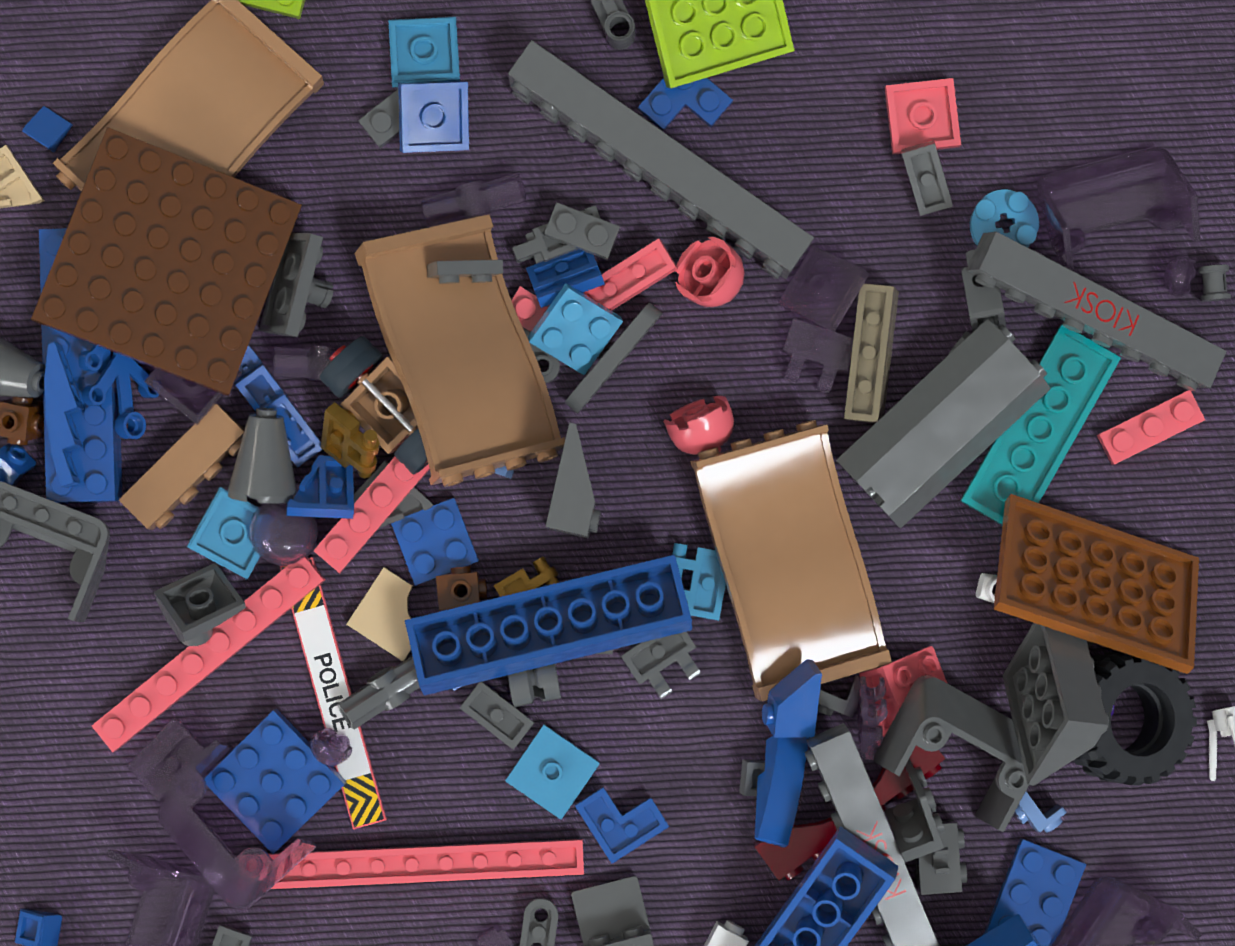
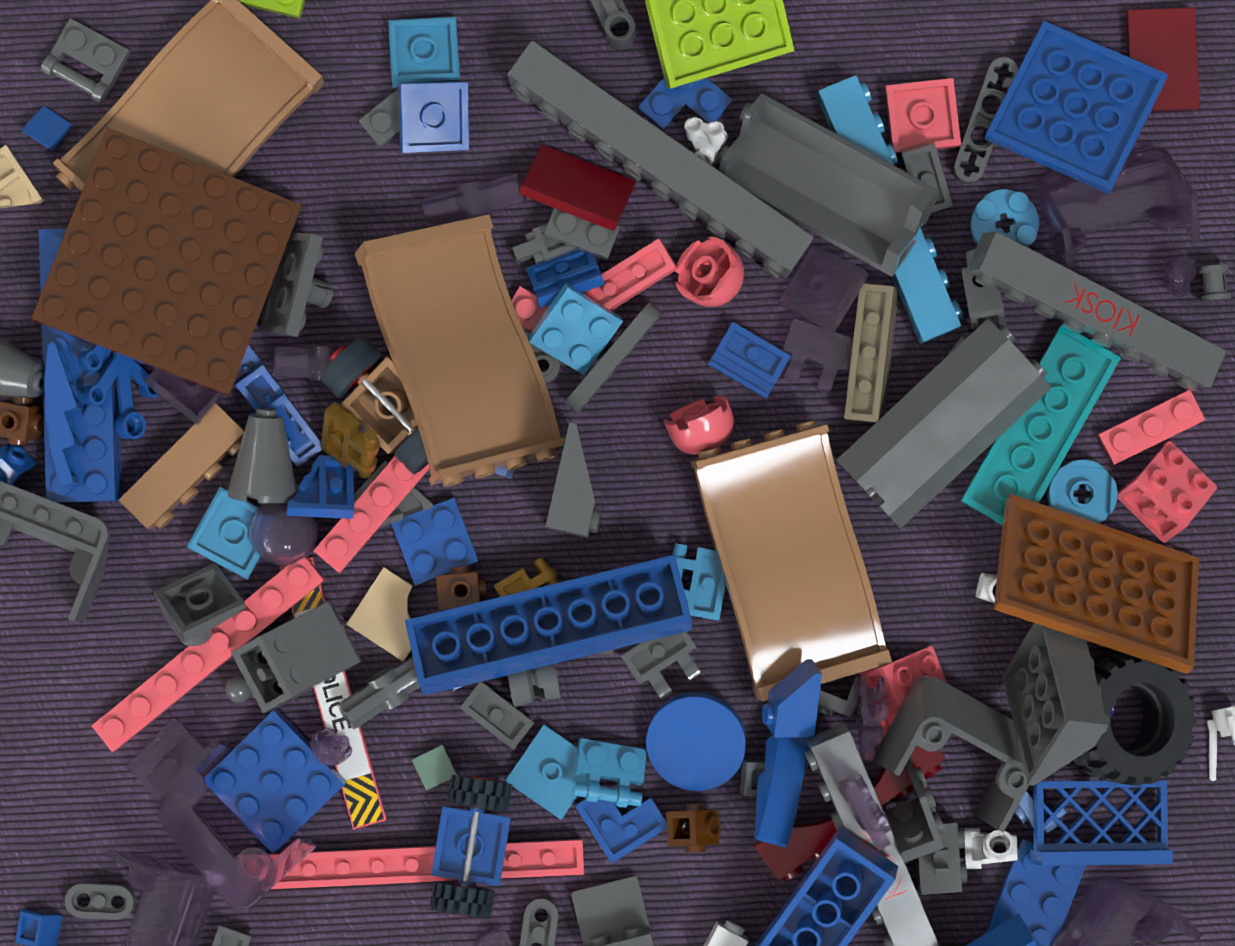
(90, 50): none -> dark grey plate
(101, 901): none -> dark grey plate
(298, 659): none -> dark grey slope
(434, 767): none -> sand green tile
(450, 271): dark grey plate -> none
(471, 847): none -> plate
(577, 187): none -> dark red tile
(612, 763): none -> dark azure plate
(693, 828): none -> reddish brown brick
(696, 741): none -> blue piece
(706, 138): none -> white plate
(749, 360): none -> blue plate
(828, 184): none -> dark grey panel
(870, 820): none -> clear purple plate
(917, 279): none -> dark azure brick
(980, 847): none -> white plate
(981, 119): none -> dark grey beam
(1076, 107): none -> blue plate
(1095, 479): none -> dark azure plate
(1100, 852): none -> blue fence
(1167, 43): none -> dark red tile
(1167, 492): none -> coral bracket

